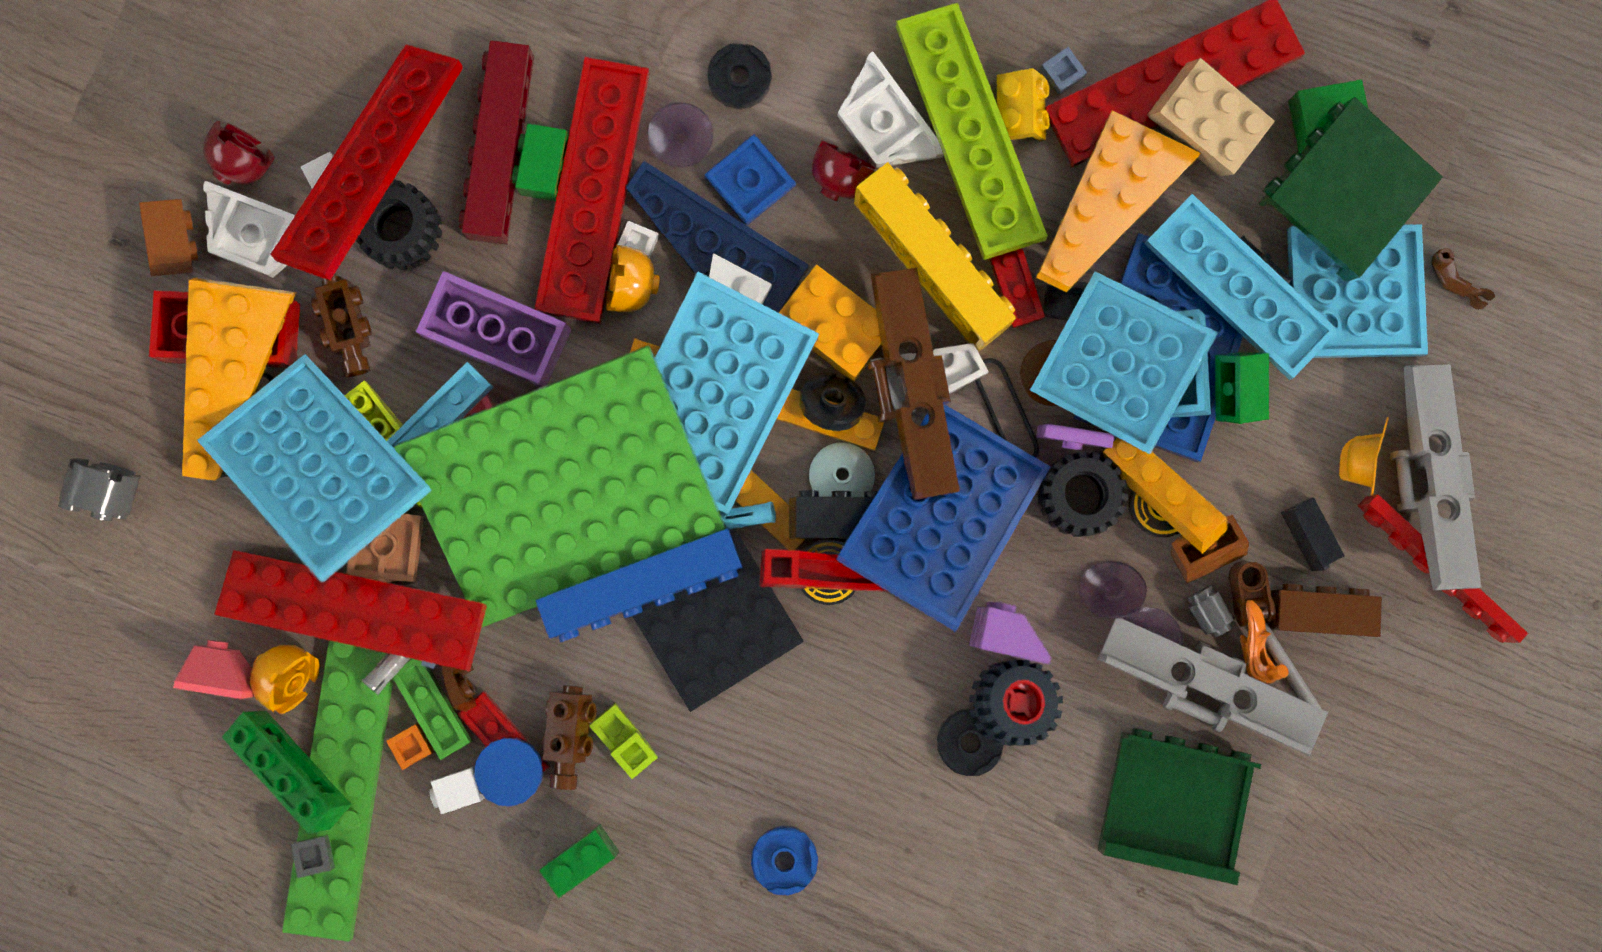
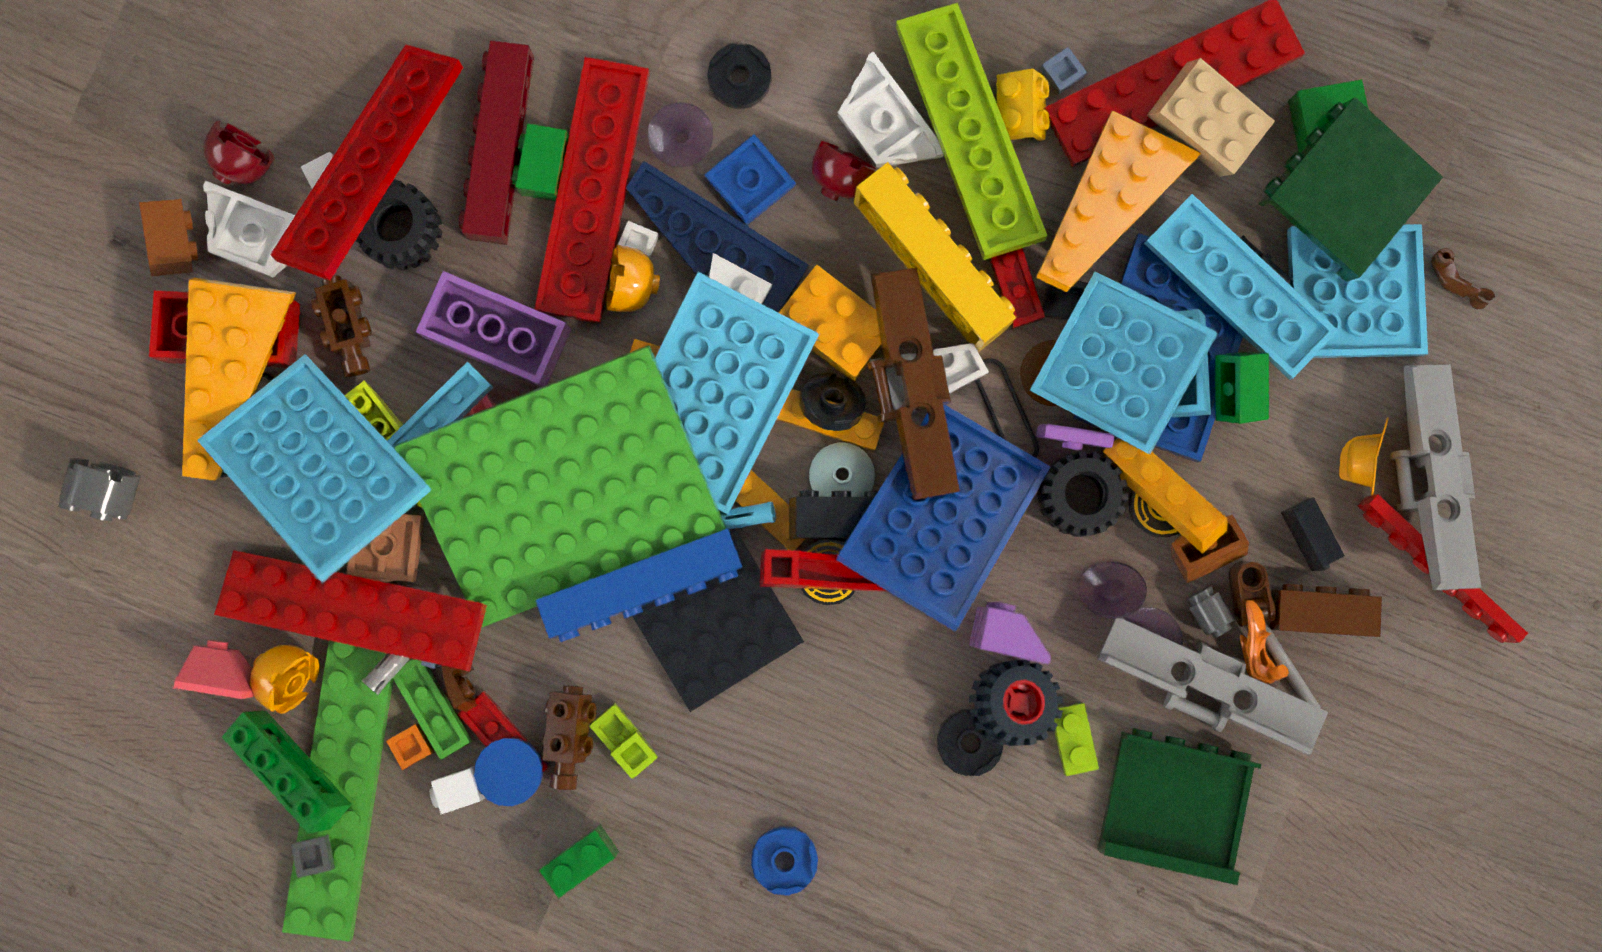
(1075, 740): none -> lime plate

